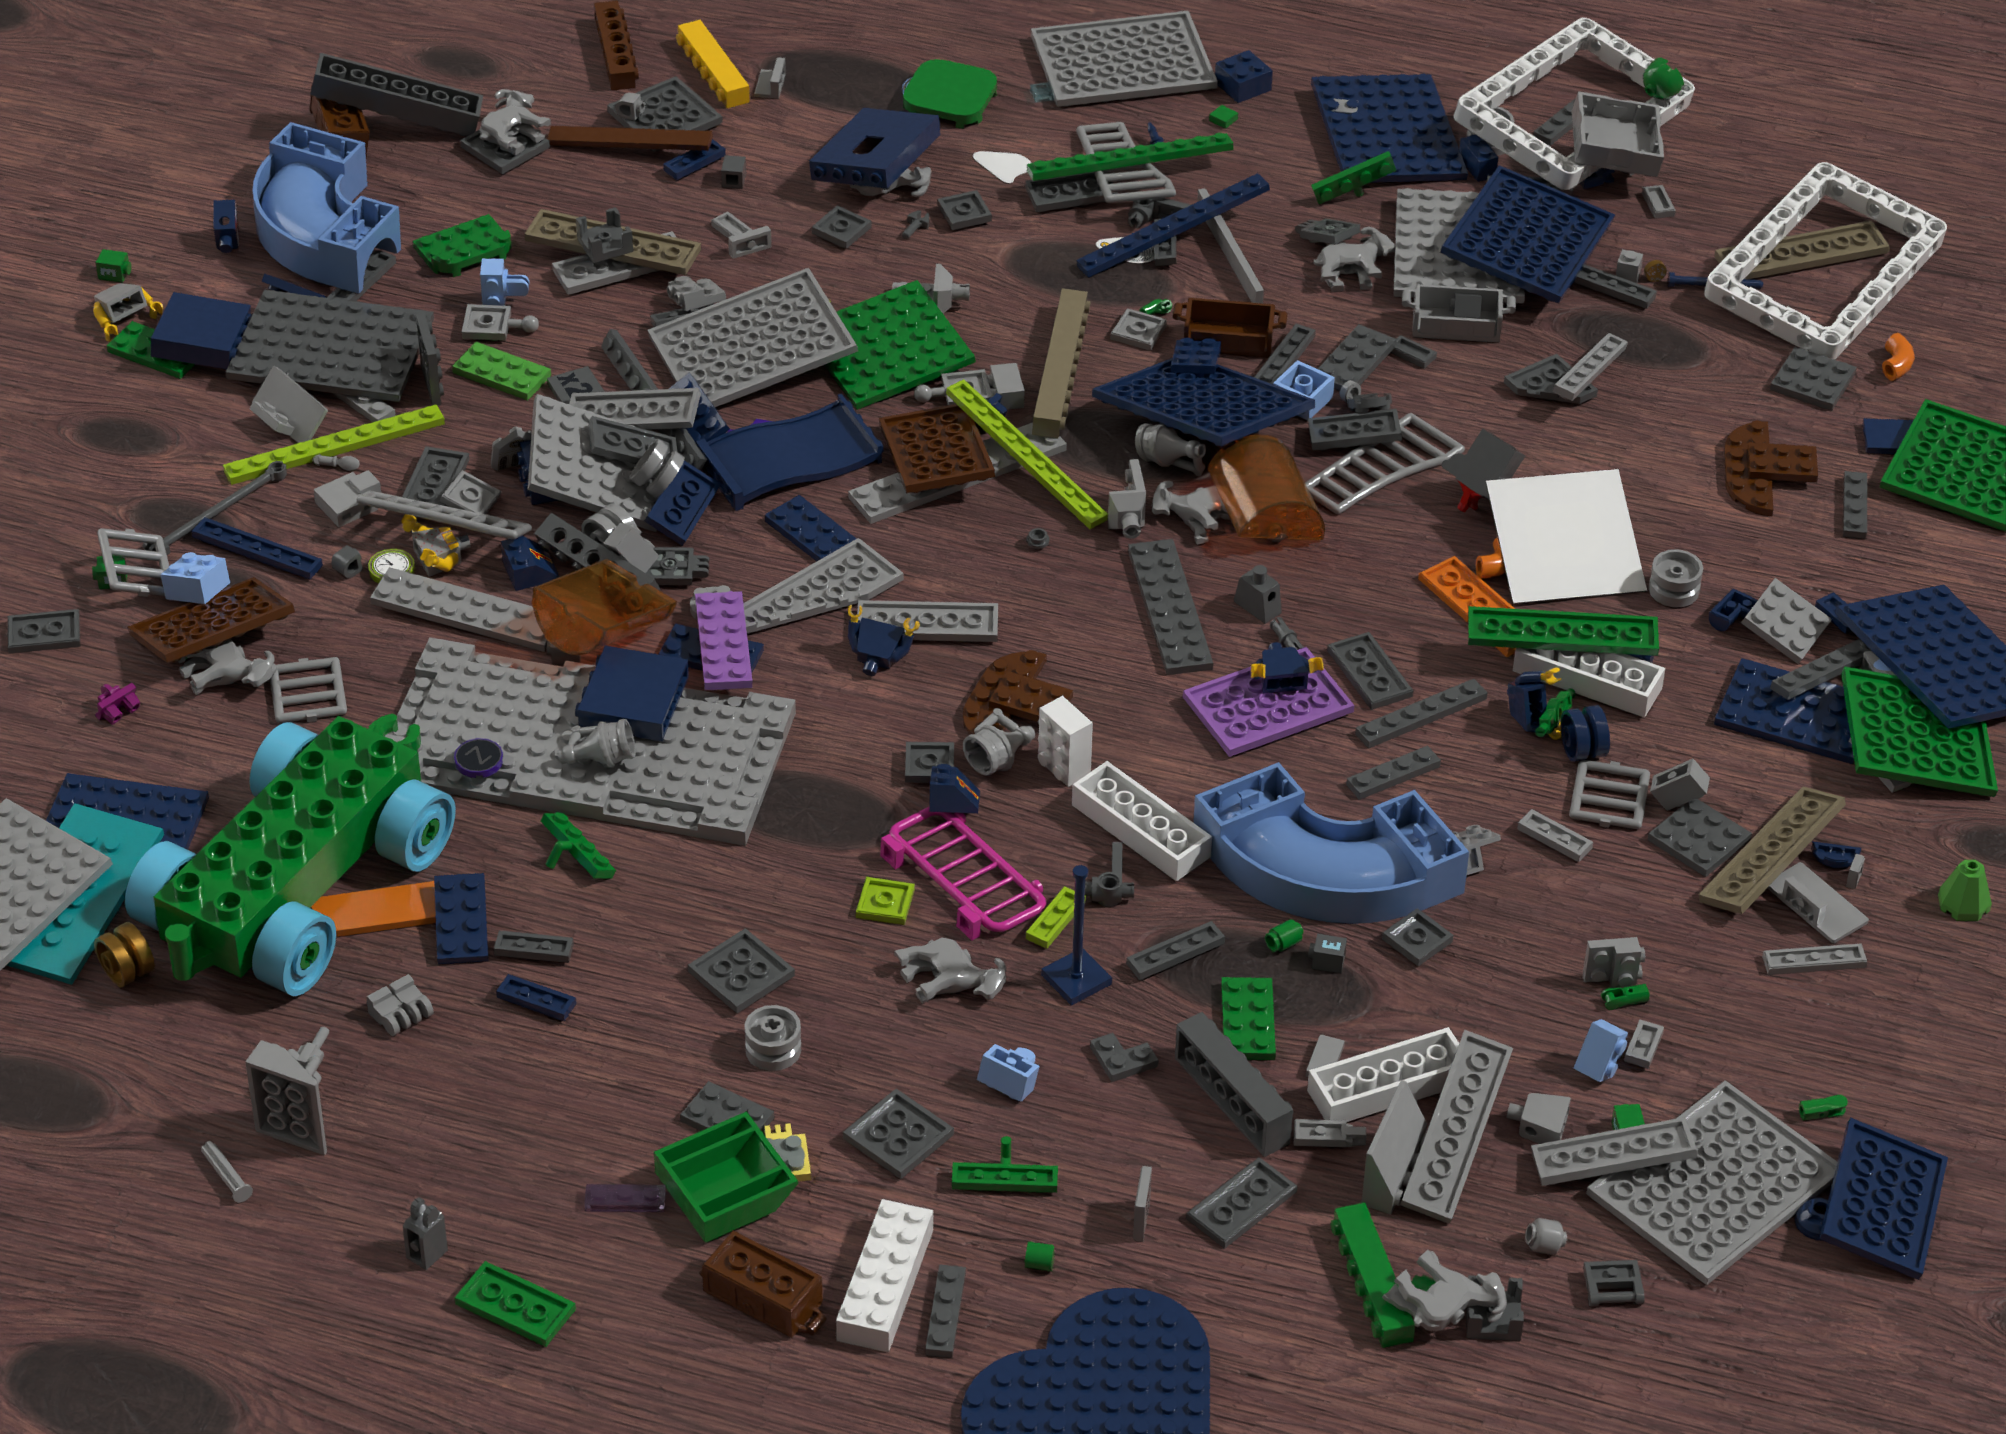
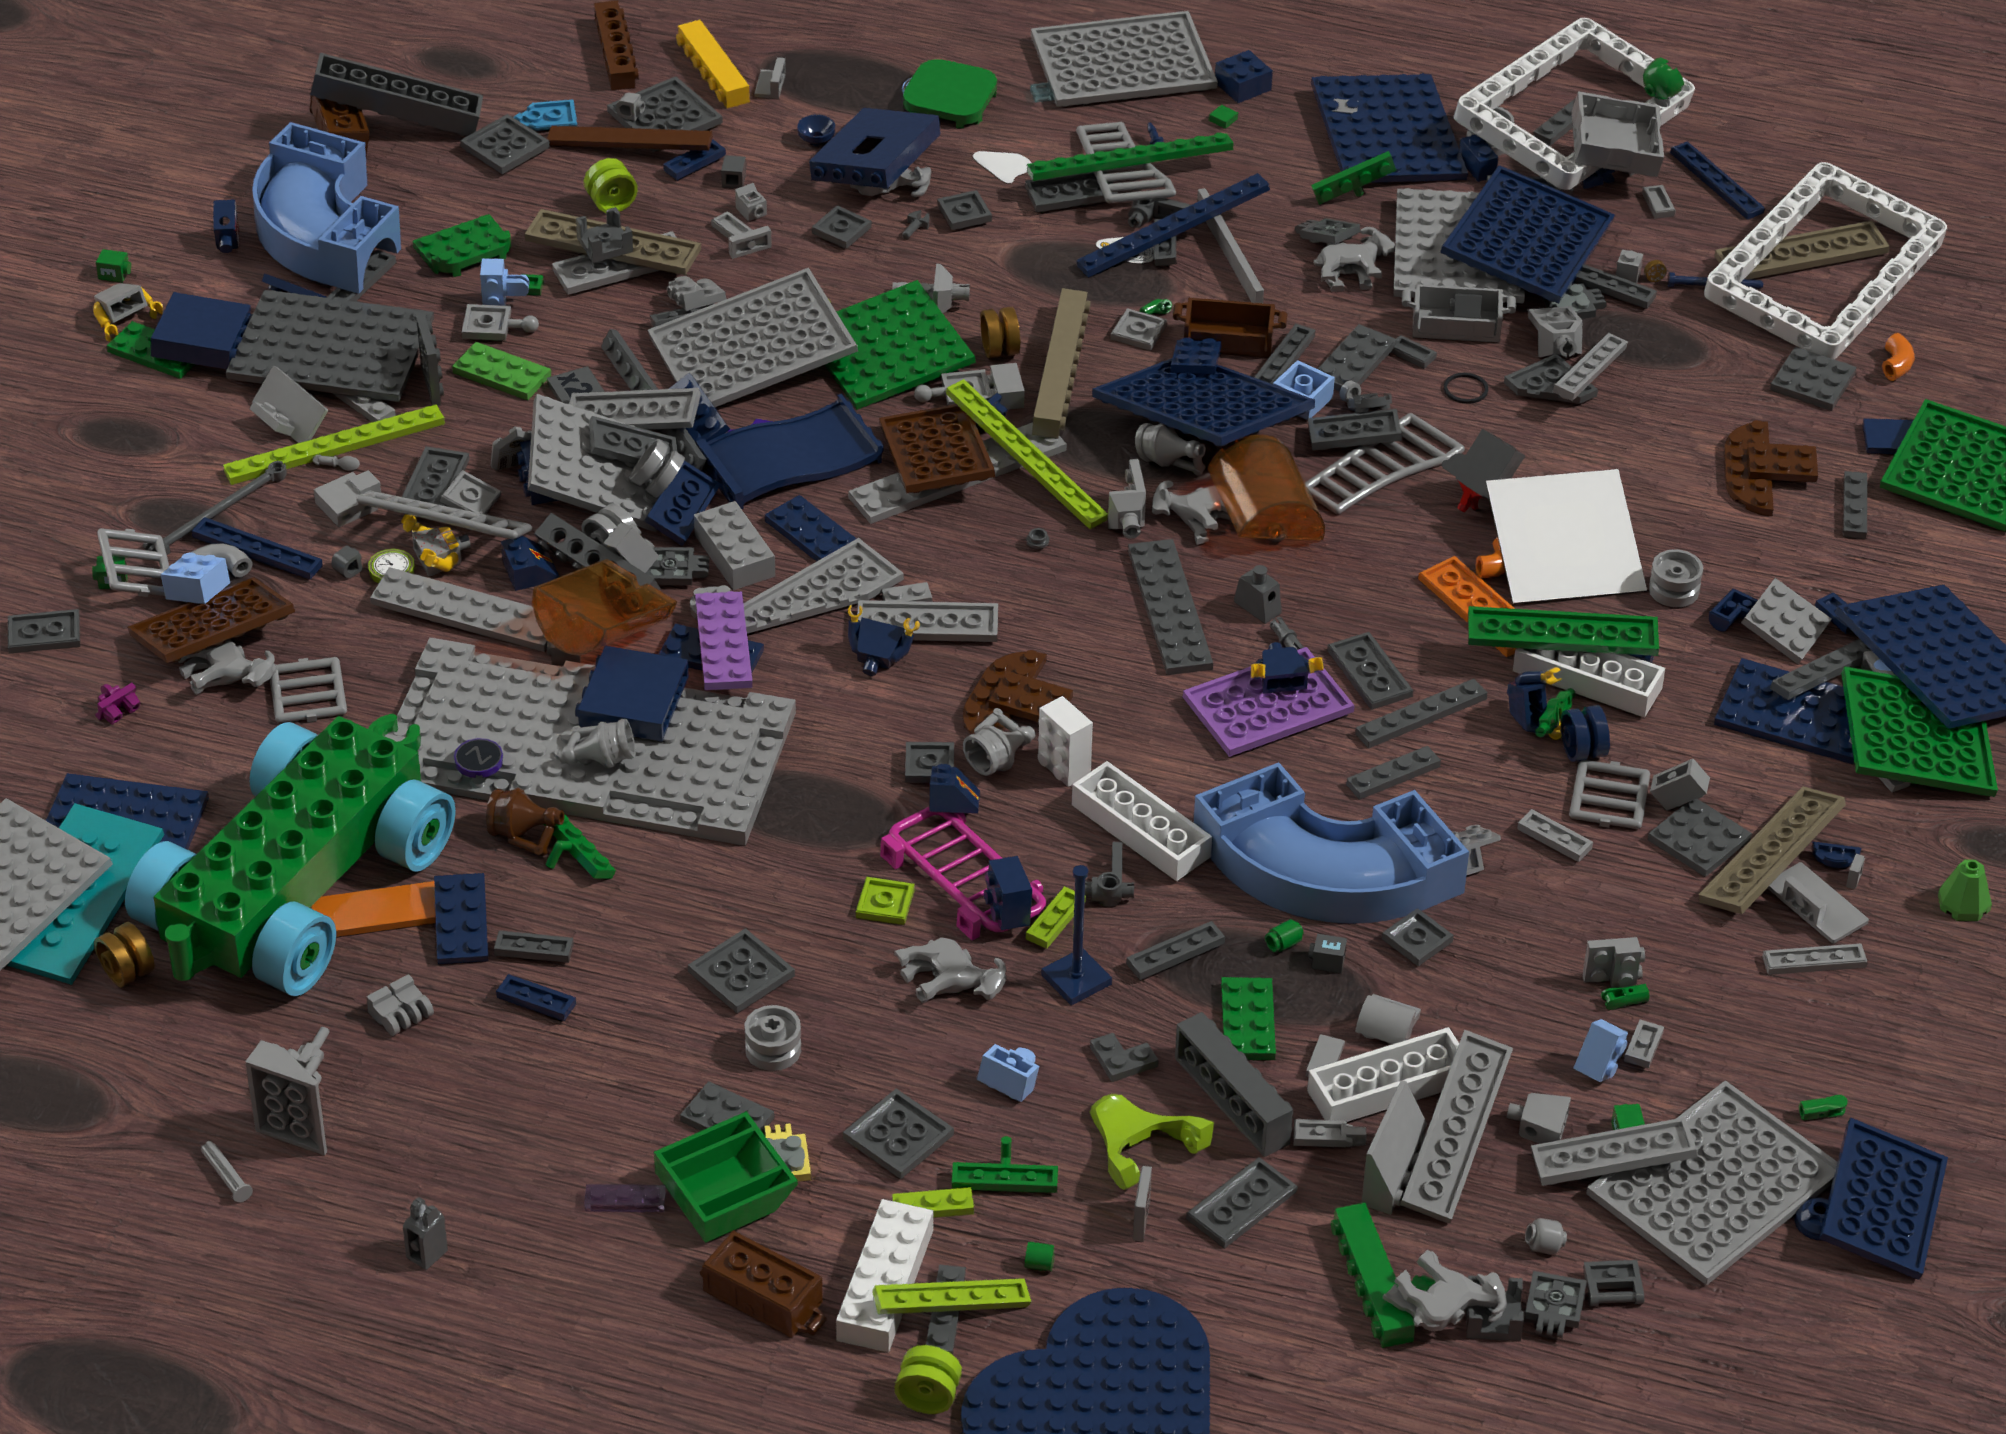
(237, 561): none -> light grey cylinder
(506, 122): light grey animal -> none
(514, 814): none -> reddish brown piece
(515, 1303): green plate -> none
(535, 284): none -> green tile
(543, 115): none -> dark azure tile
(610, 185): none -> lime wheel
(734, 545): none -> light grey brick
(750, 202): none -> light grey window
(816, 126): none -> dark blue piece
(915, 592): none -> light grey plate
(928, 1379): none -> lime wheel
(942, 1202): none -> lime plate
(951, 1296): none -> lime plate
(1000, 332): none -> pearl gold wheel
(1008, 893): none -> dark blue brick
(1126, 1124): none -> lime animal
(1386, 1019): none -> light grey brick
(1466, 401): none -> black piece
(1555, 1302): none -> dark grey piece
(1557, 331): none -> light grey plate
(1581, 300): none -> piece
(1717, 180): none -> dark blue tile

